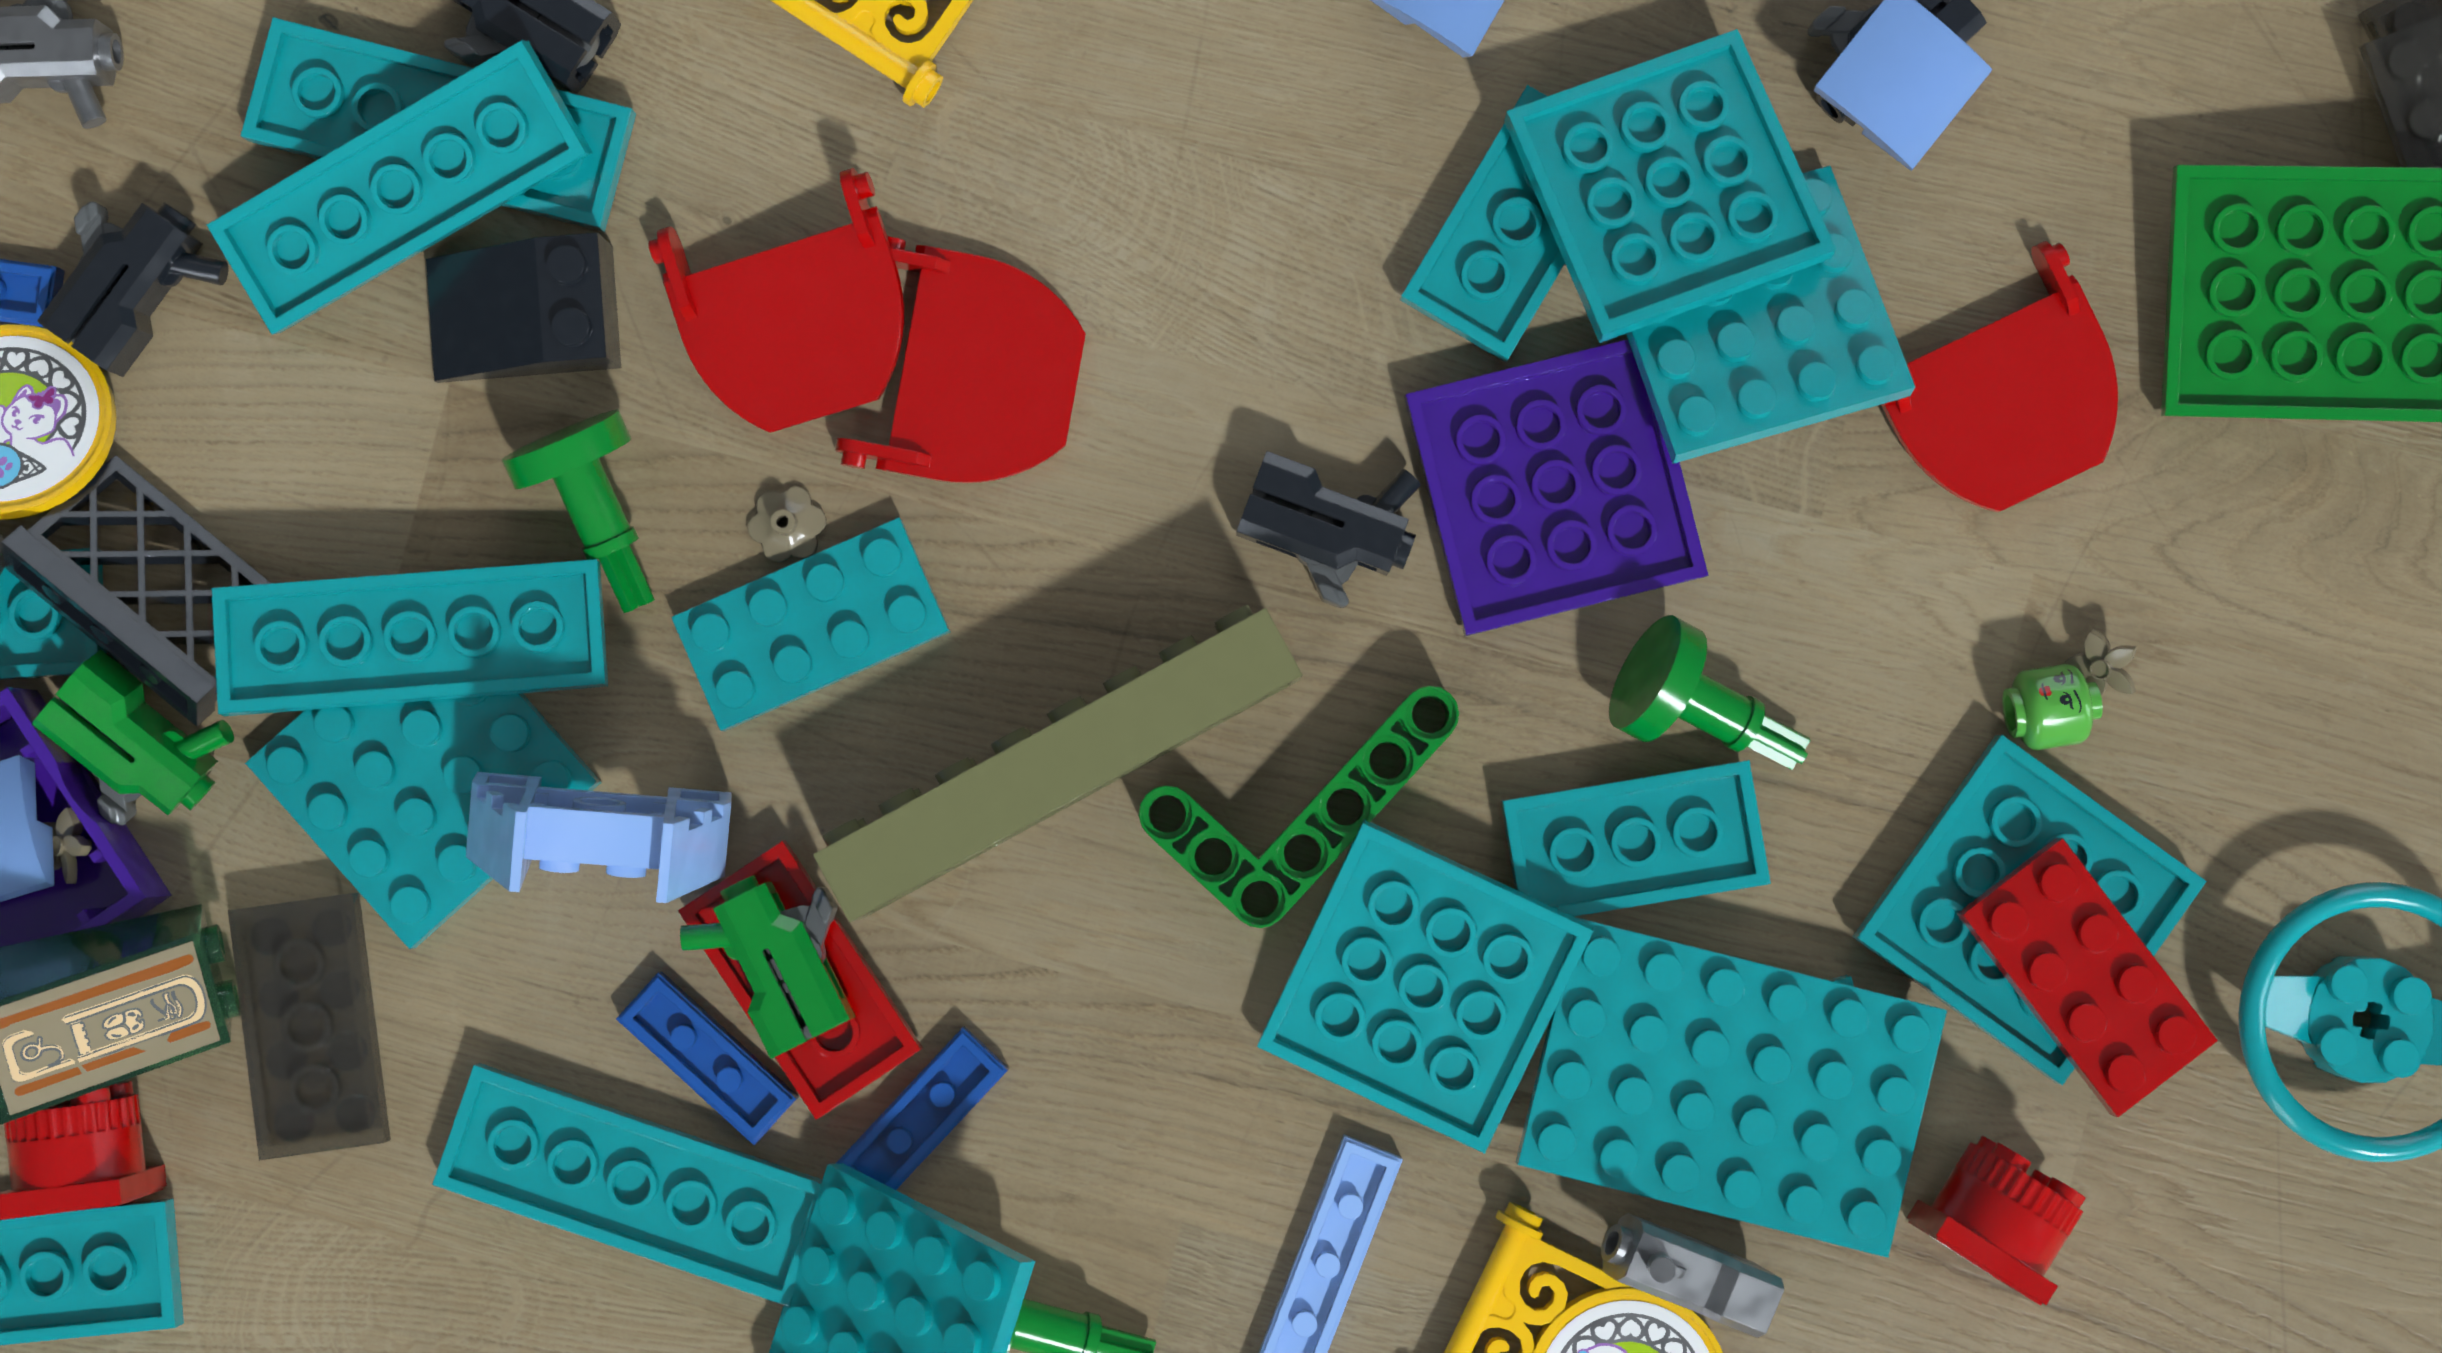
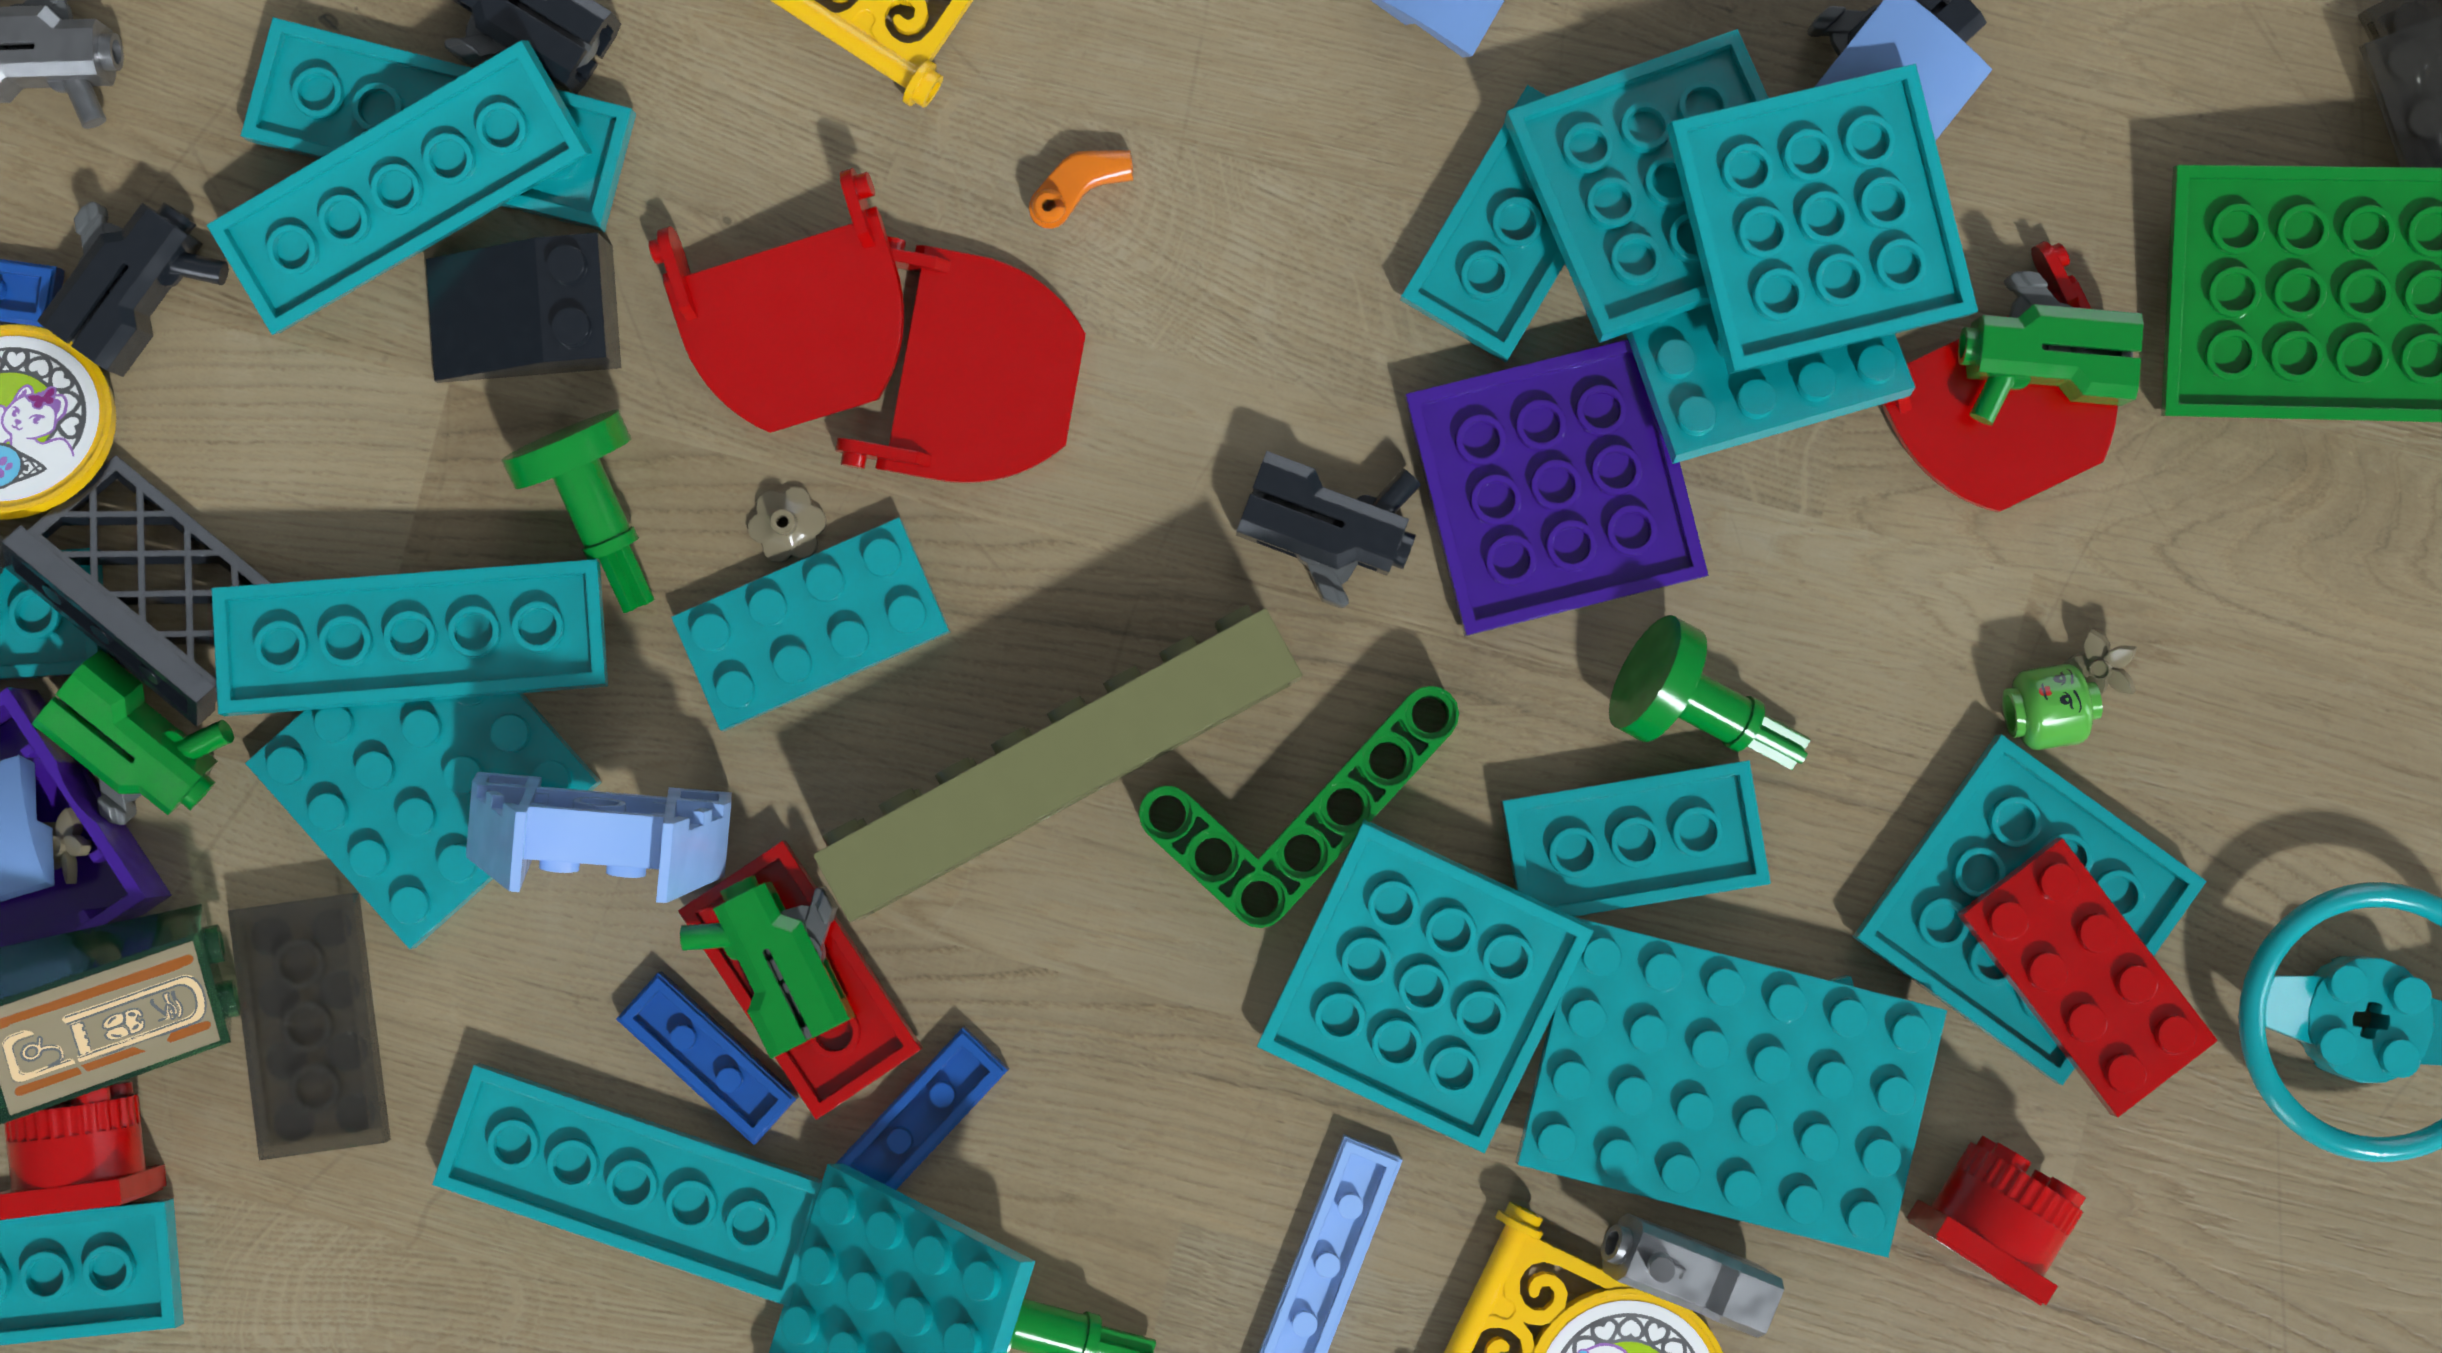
(1073, 179): none -> orange arm
(1821, 218): none -> teal plate
(2052, 345): none -> green piece

